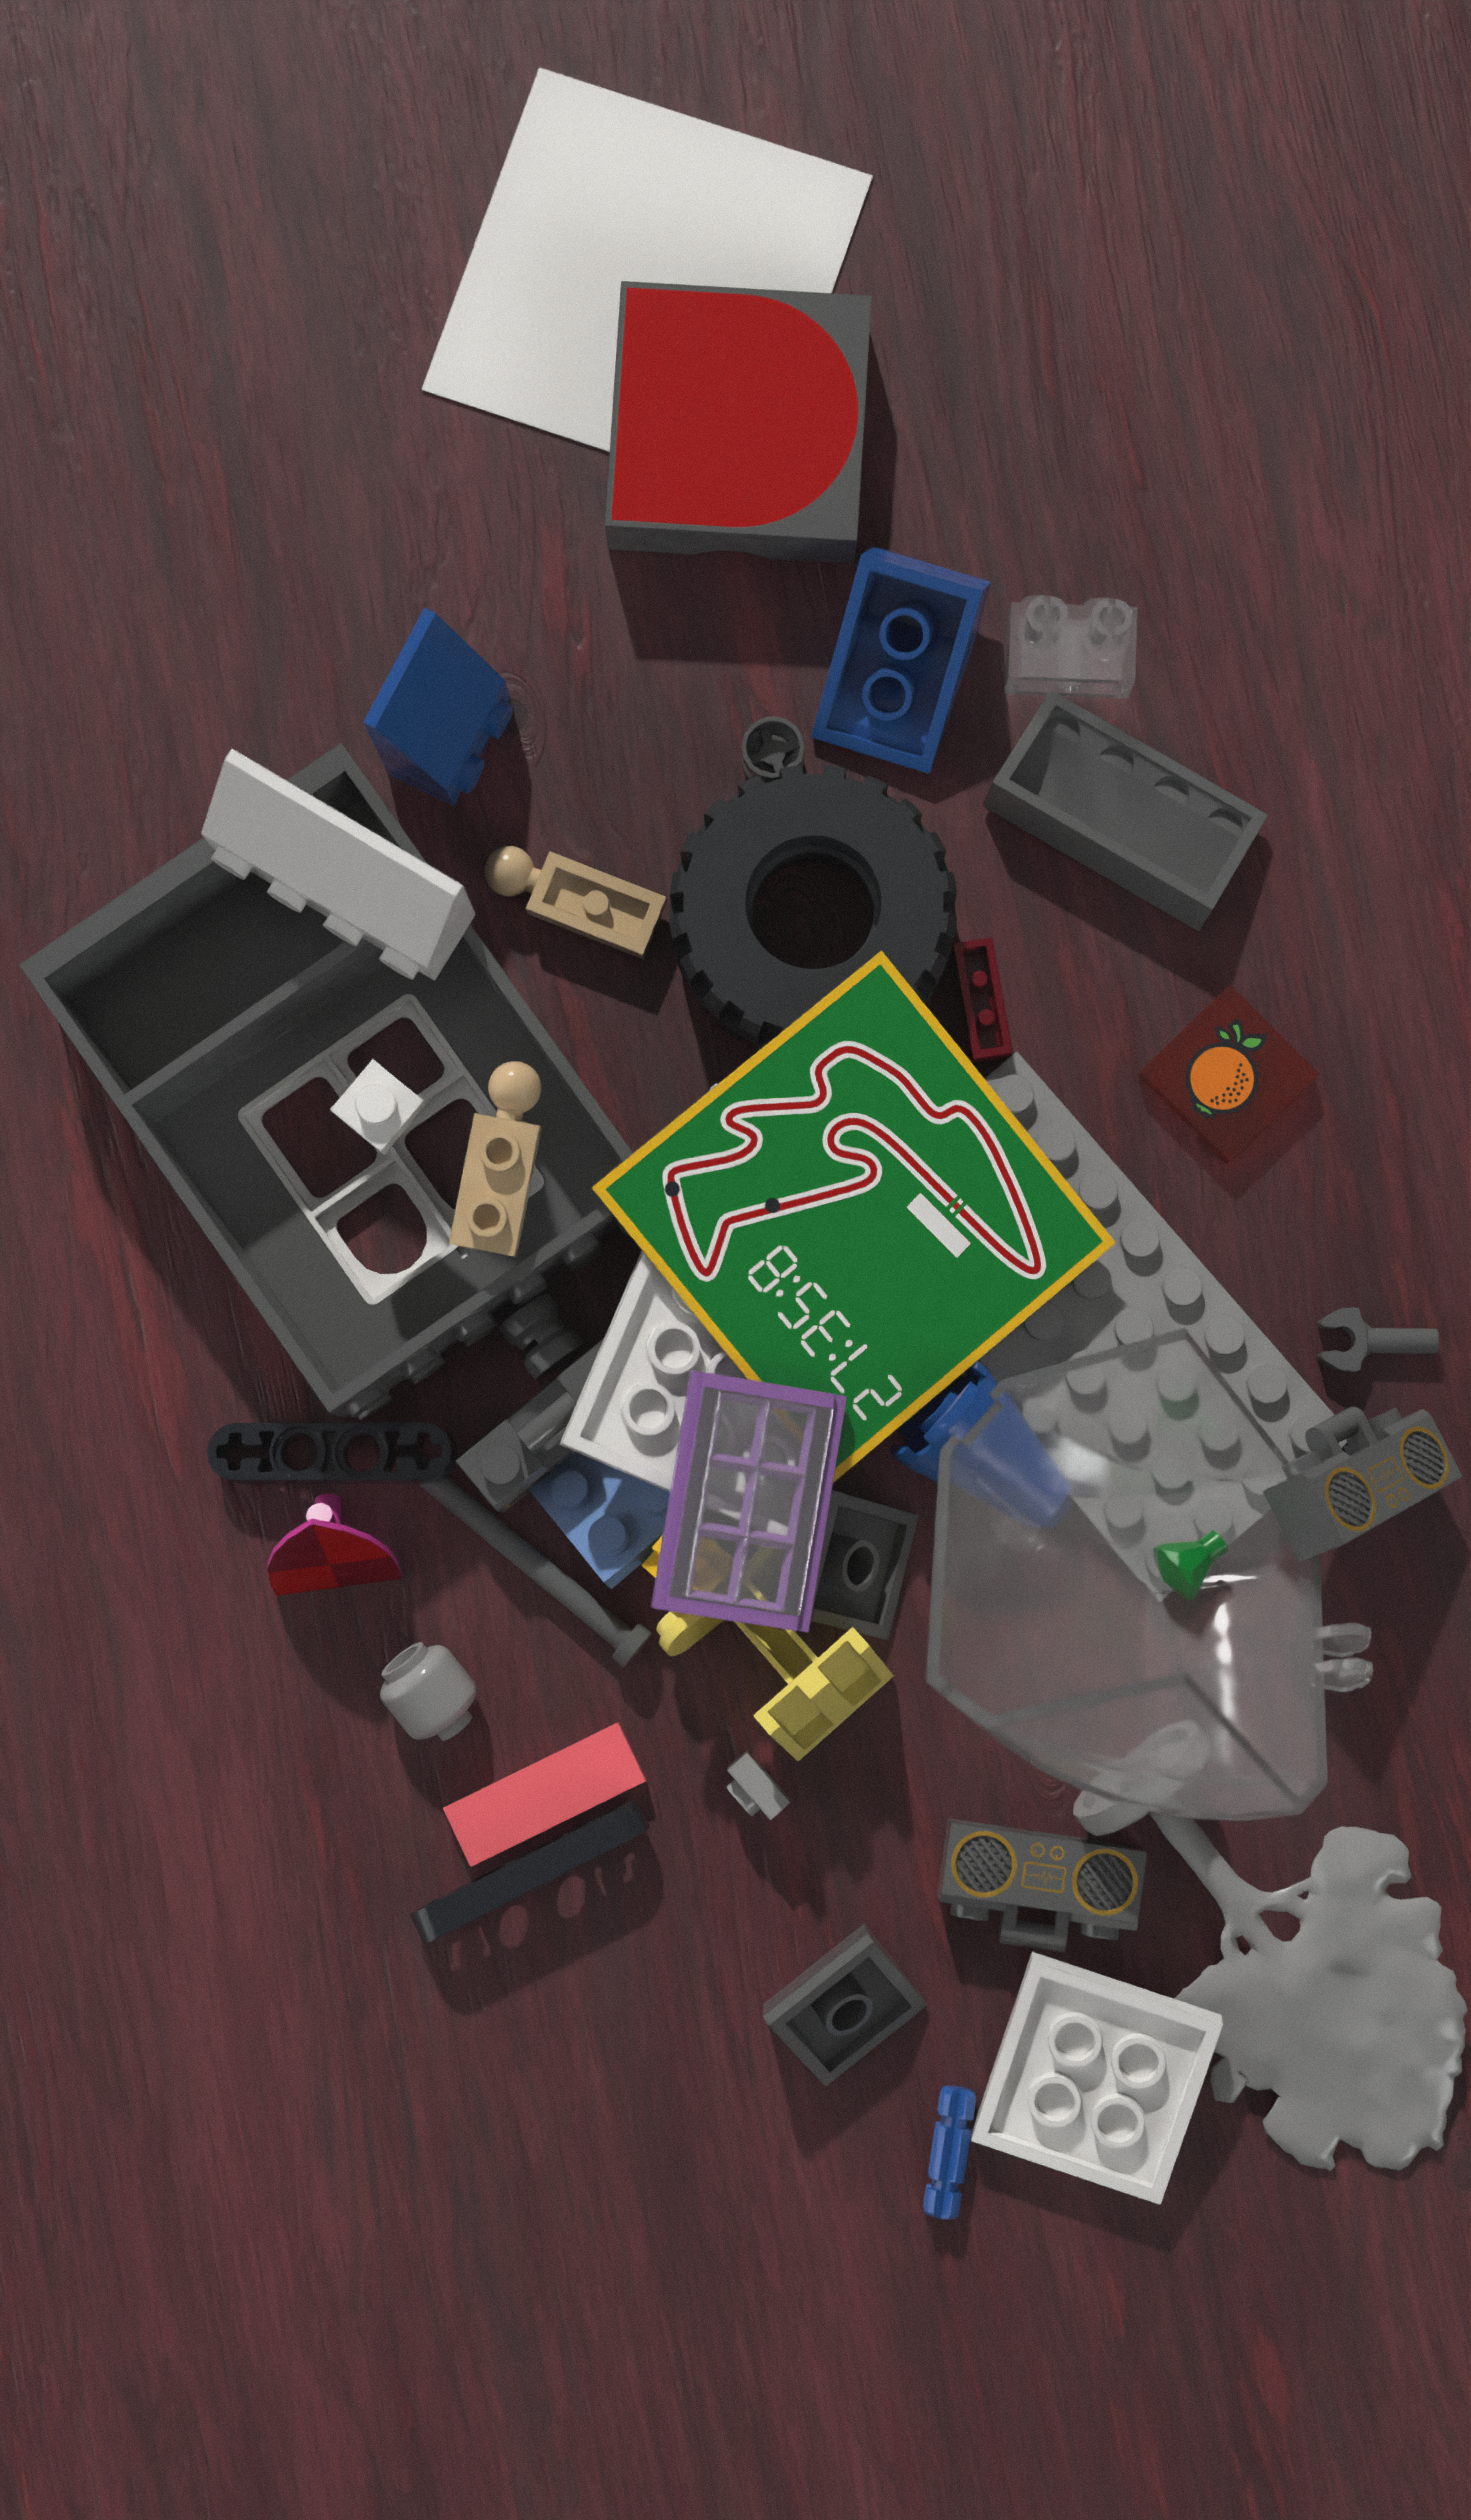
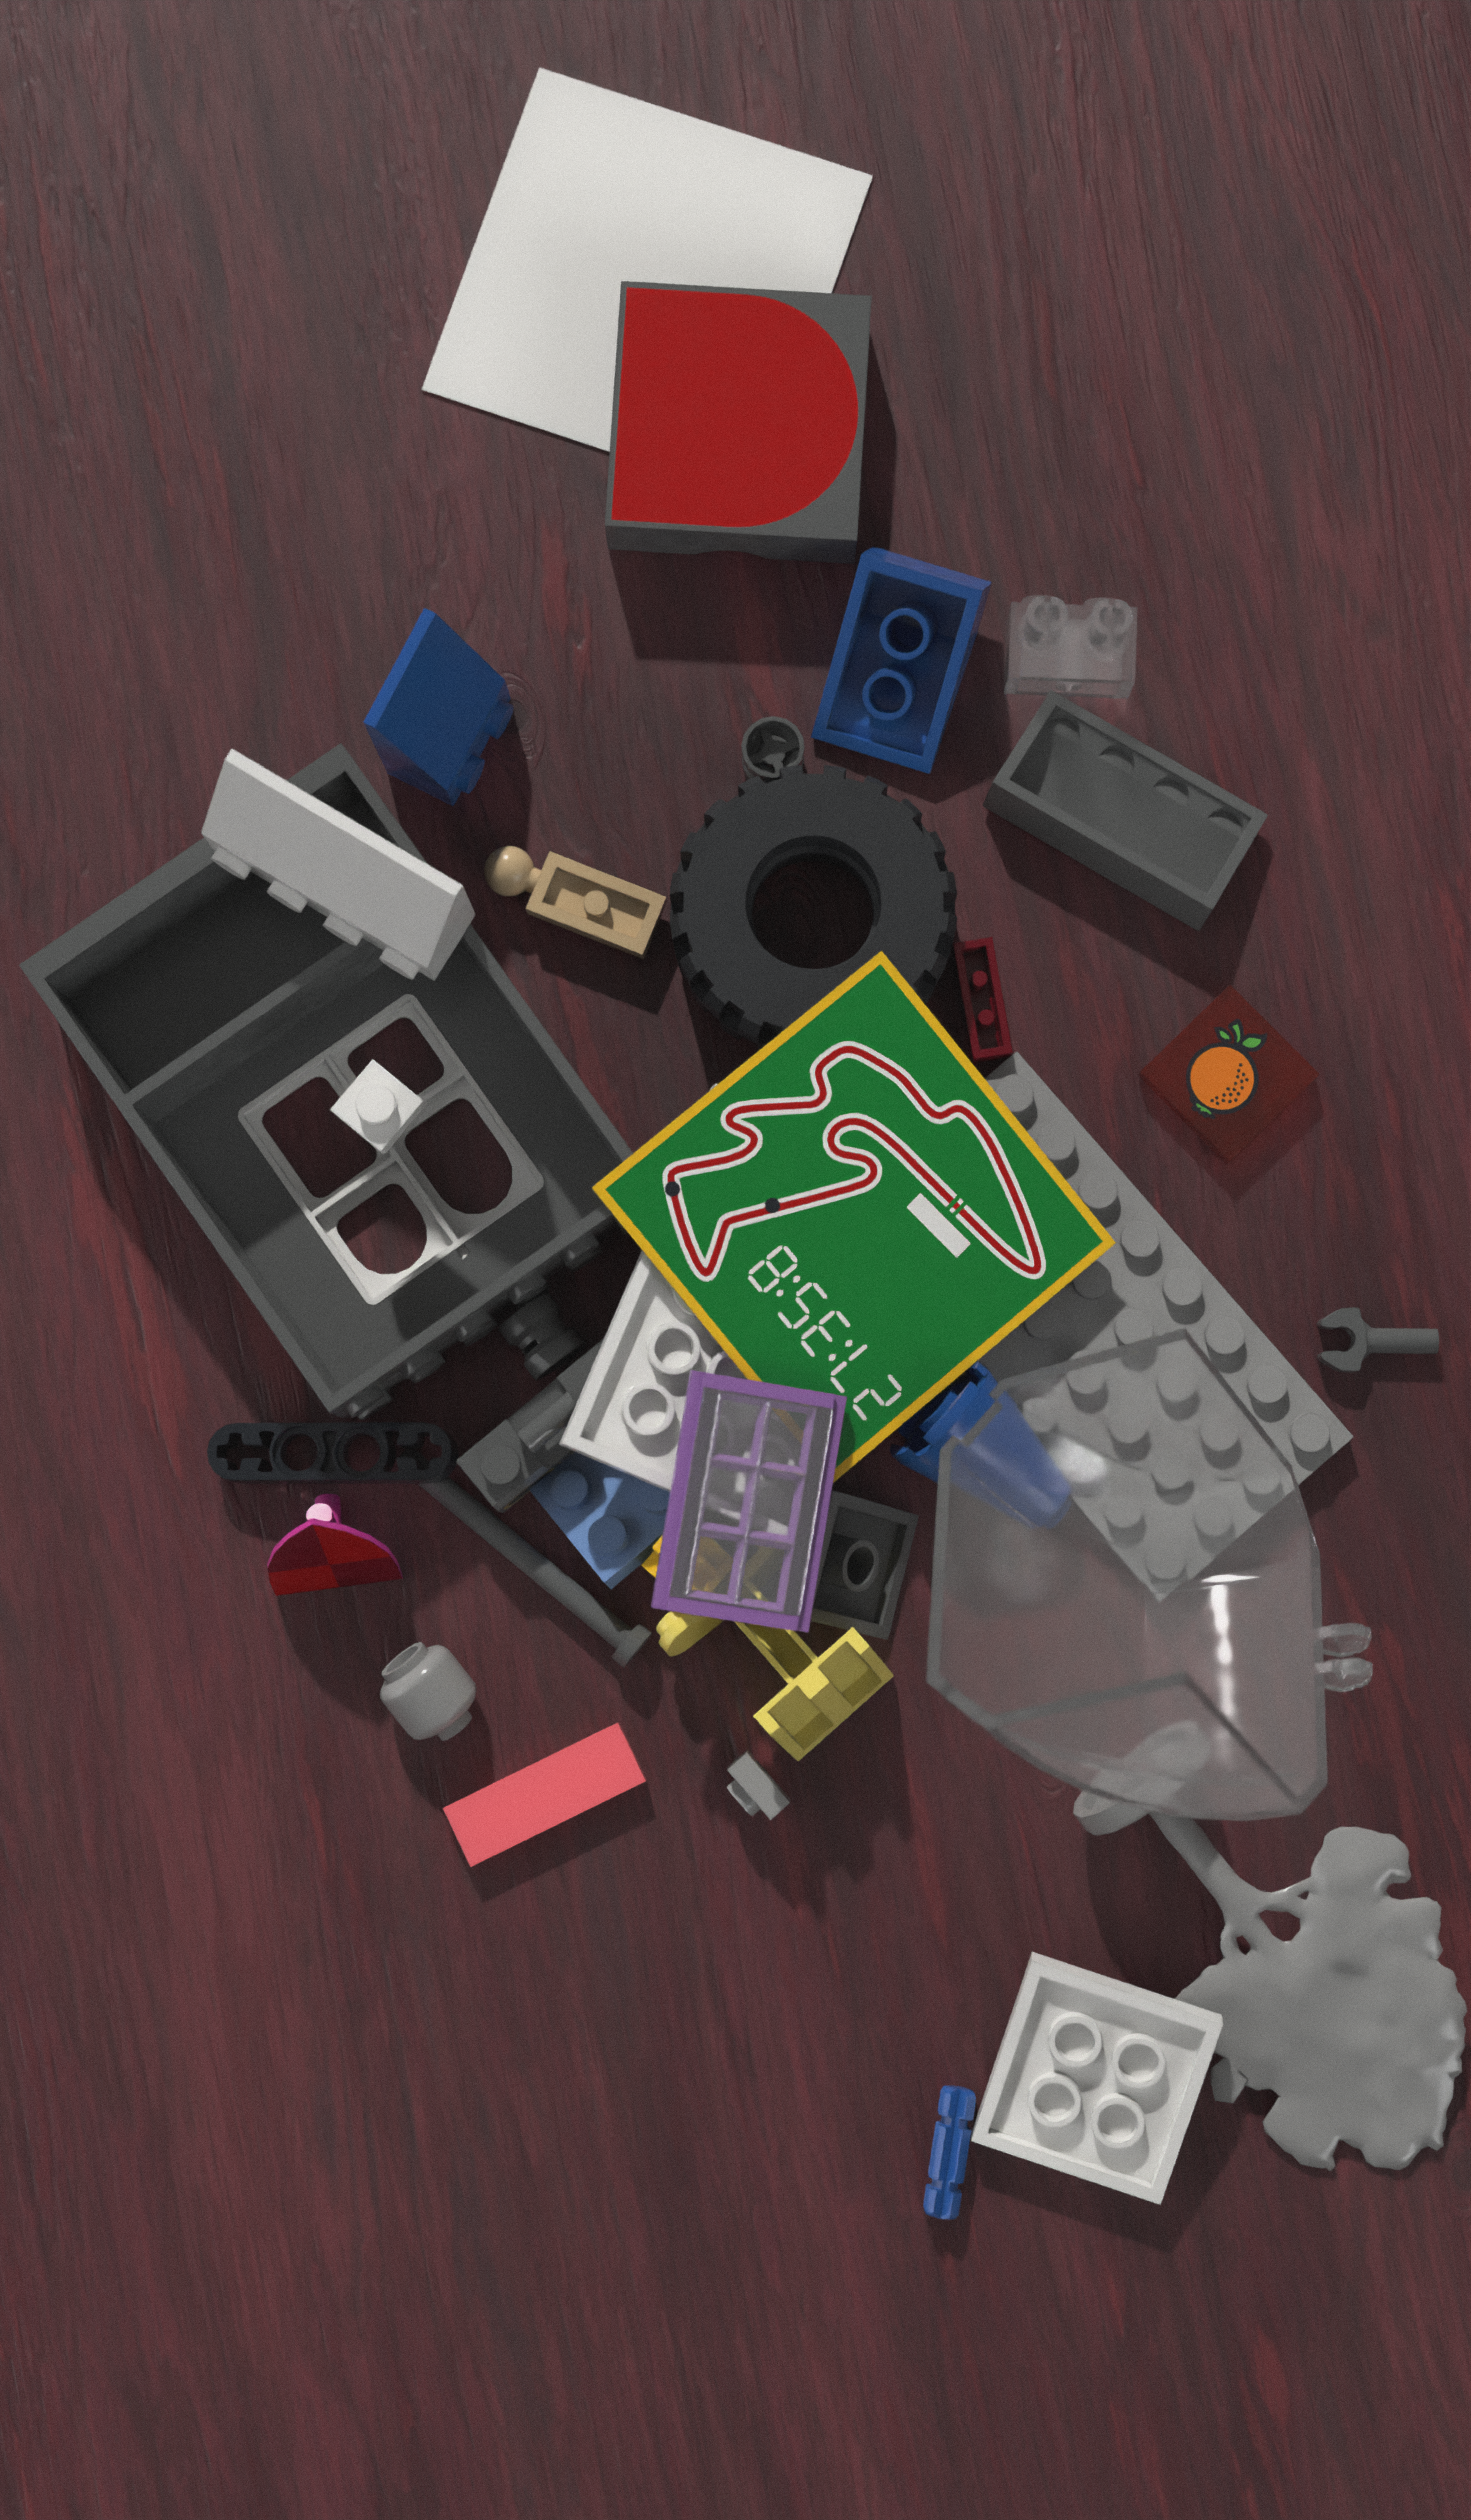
(499, 1165): tan plate -> none
(529, 1871): black beam -> none
(843, 2005): dark grey slope -> none
(1061, 1873): dark grey piece -> none
(1187, 1563): green rock -> none
(1341, 1494): dark grey piece -> none

